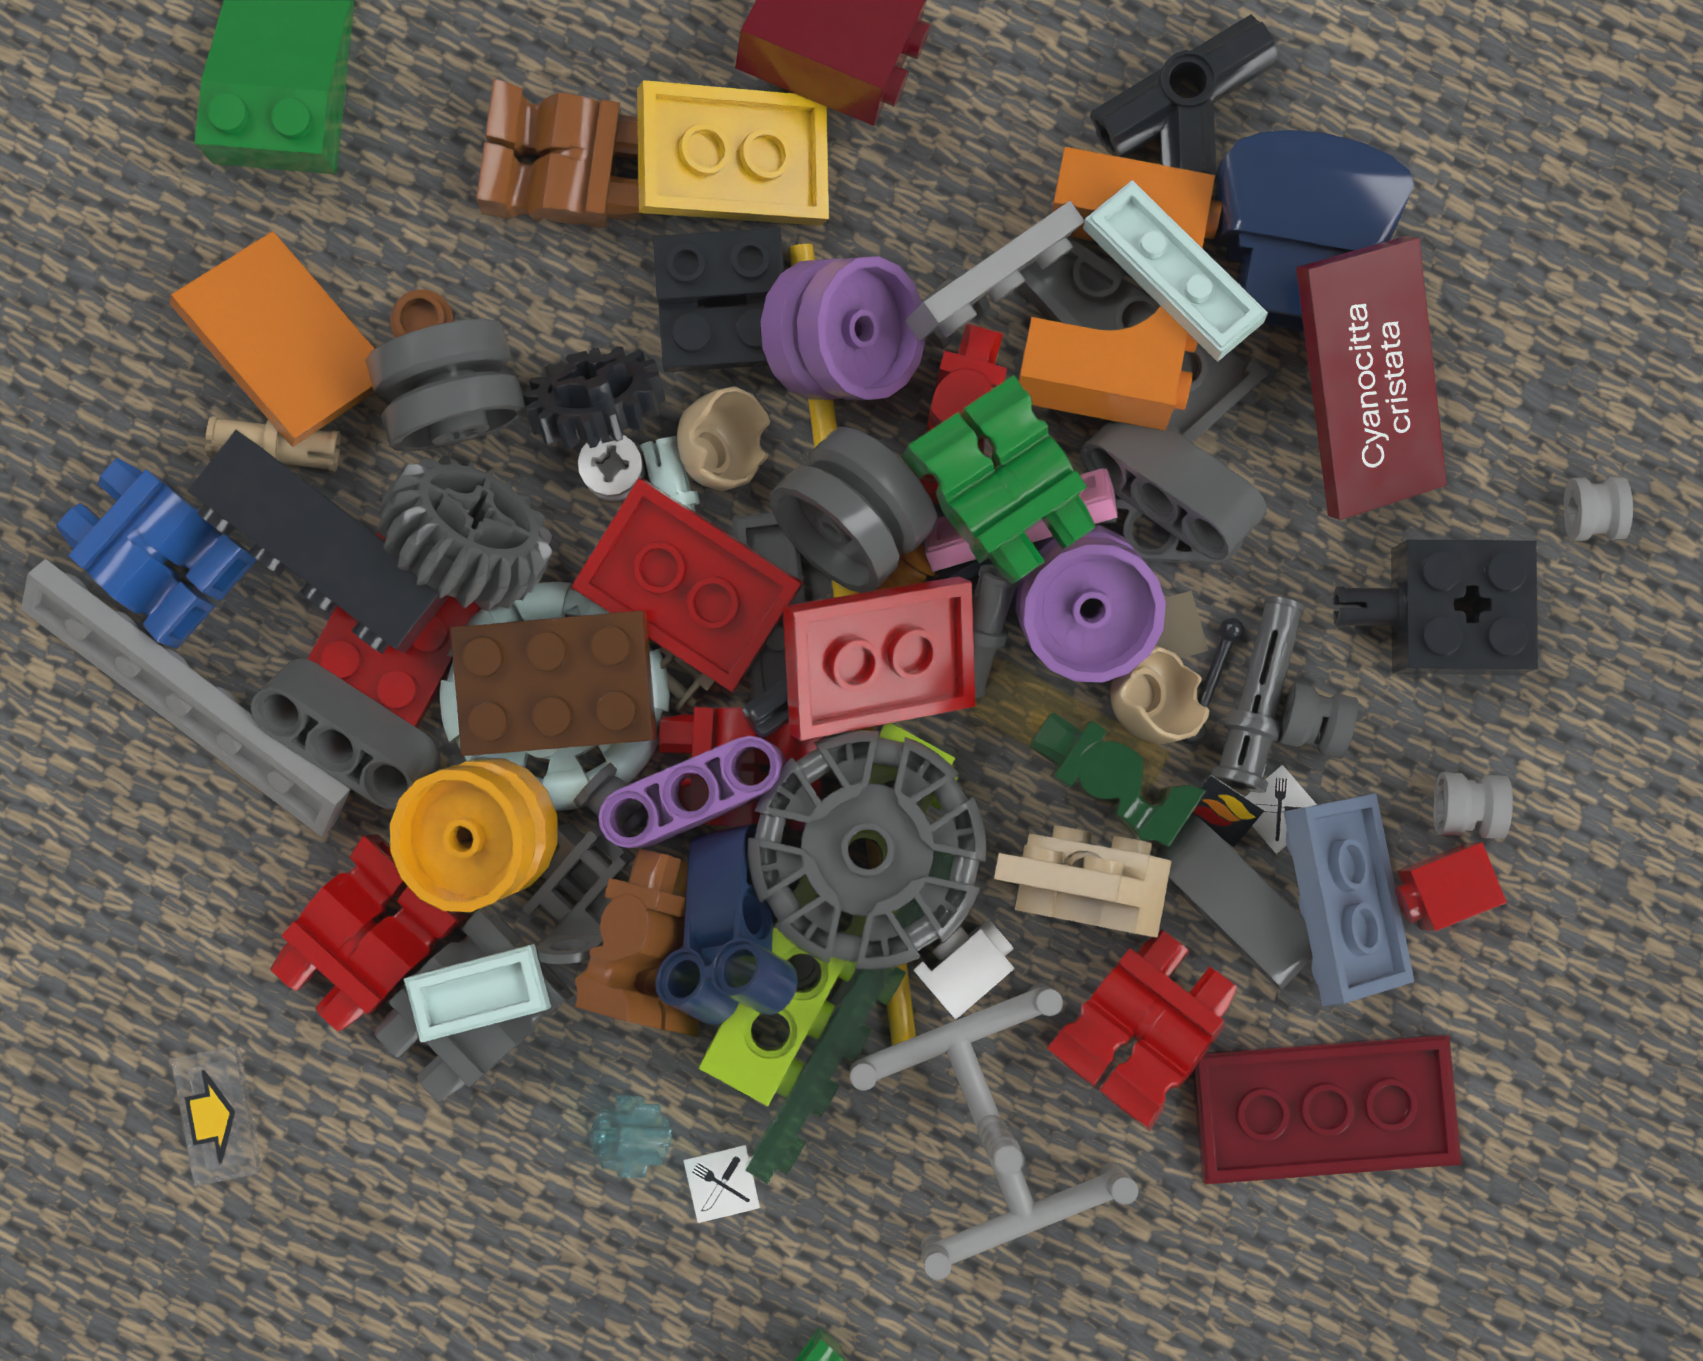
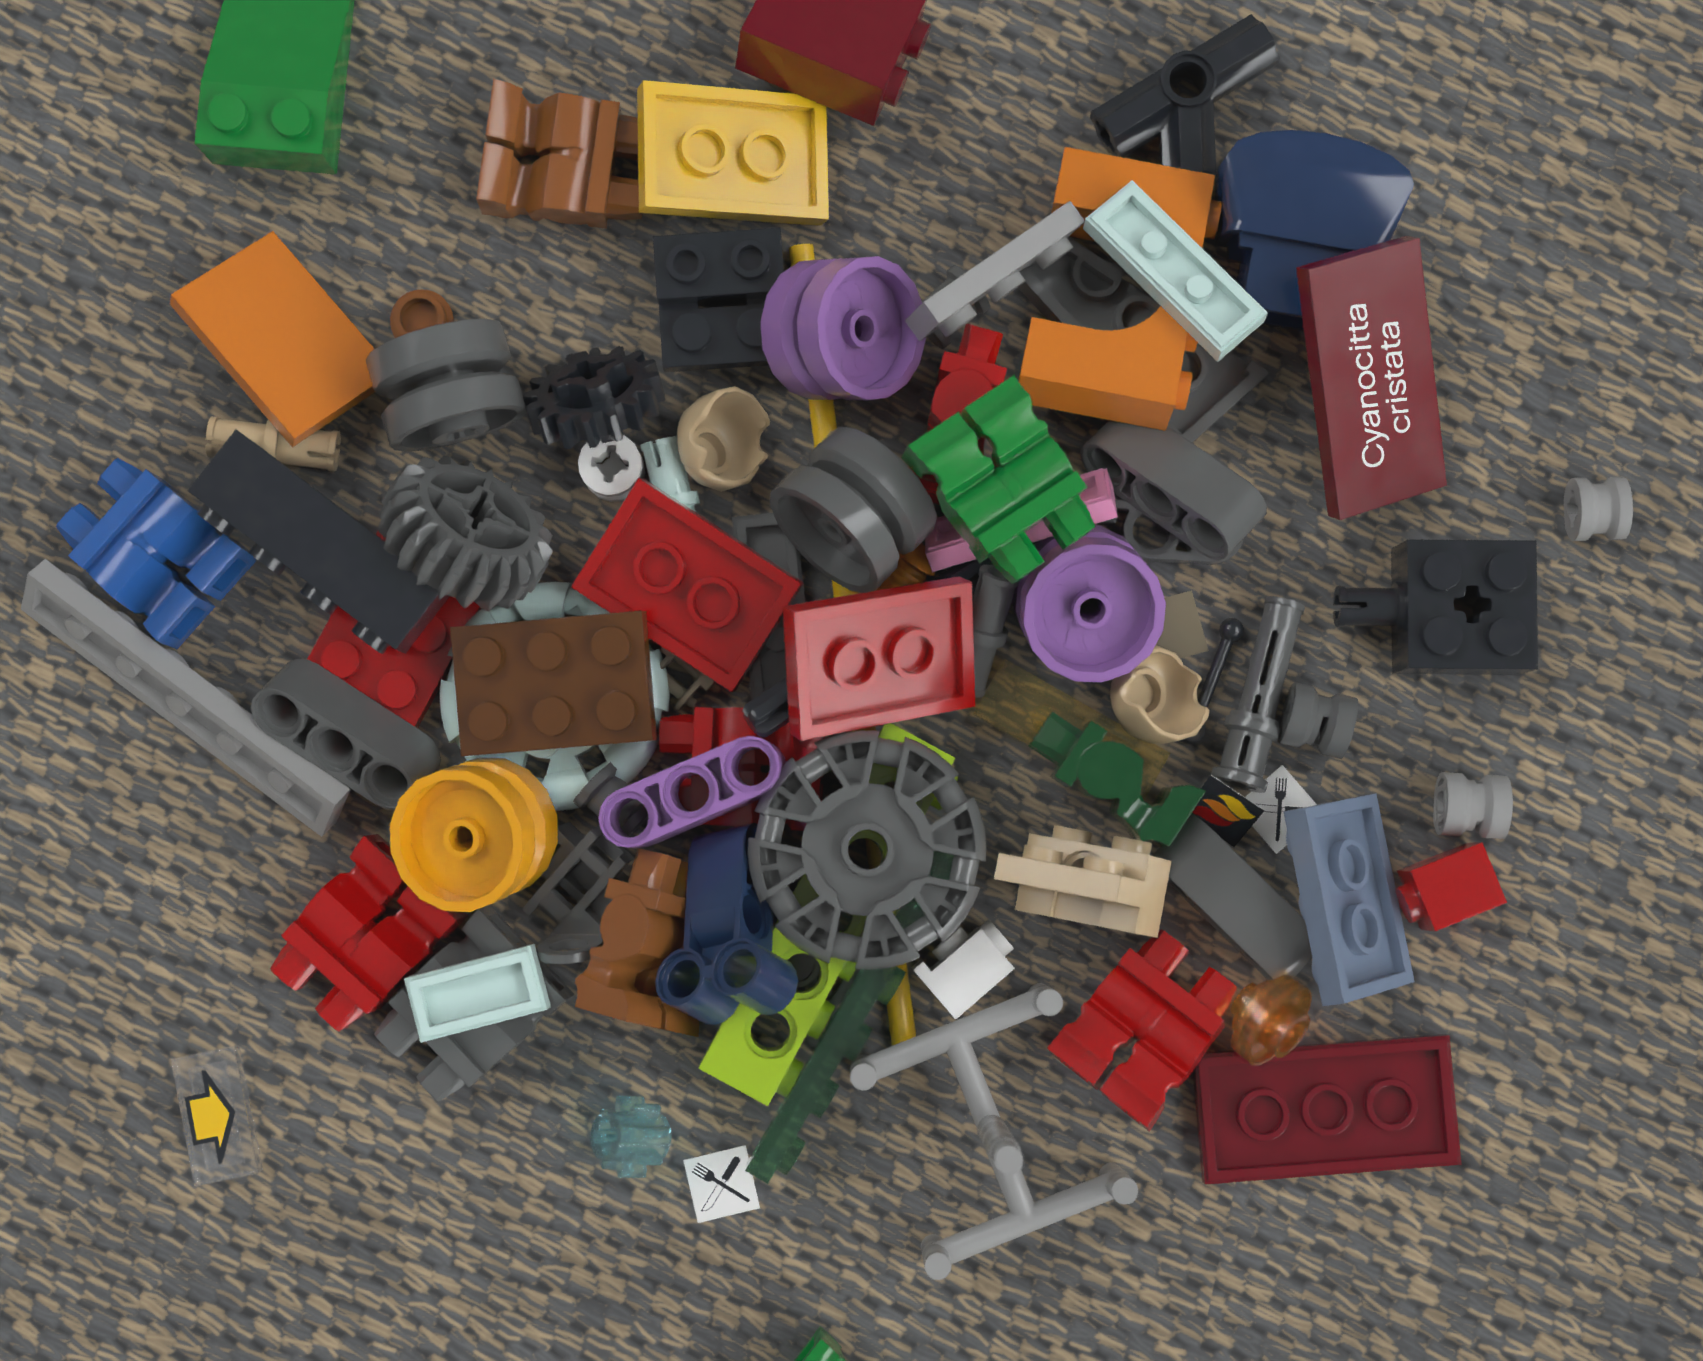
(1270, 1018): none -> clear orange plate

